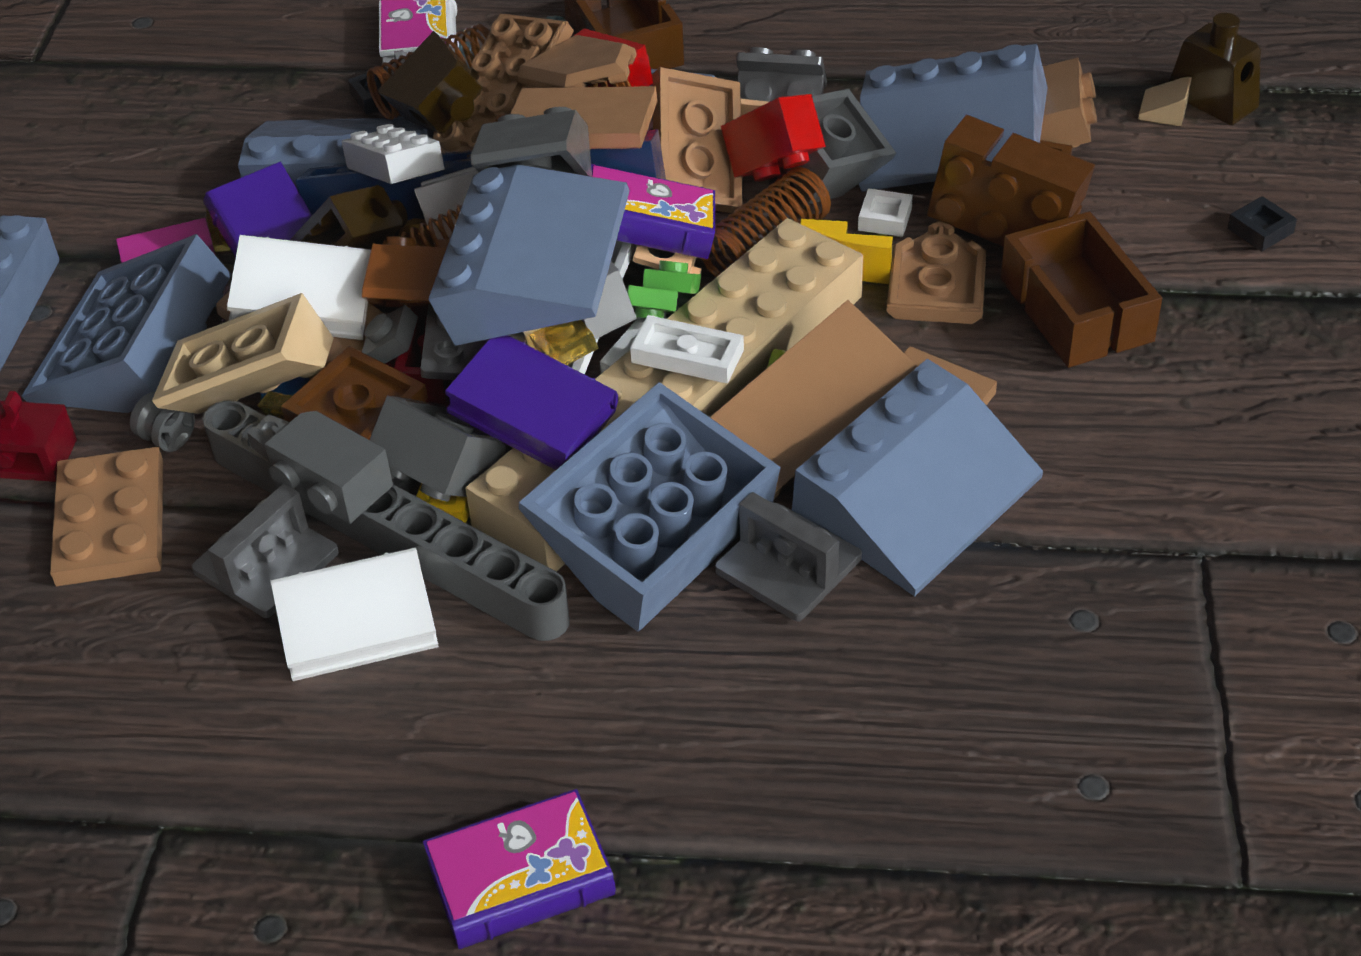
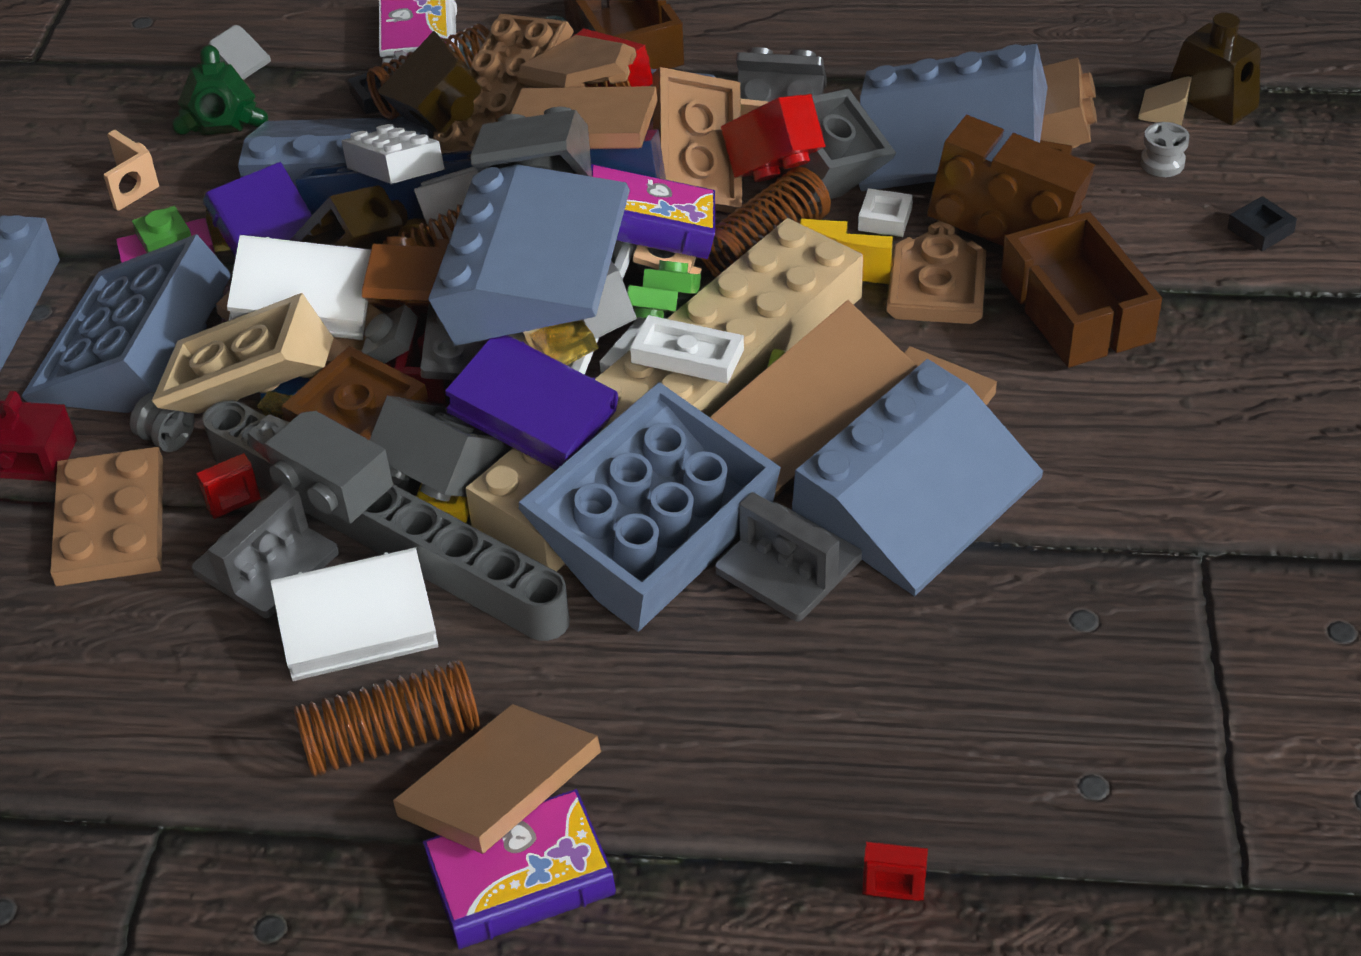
(132, 160): none -> light nougat bracket
(160, 228): none -> bright green plate
(216, 99): none -> dark green rock
(228, 485): none -> red tile
(240, 51): none -> light grey slope
(455, 681): none -> dark orange piece
(497, 778): none -> medium nougat tile
(894, 871): none -> red tile
(1164, 149): none -> light grey wheel

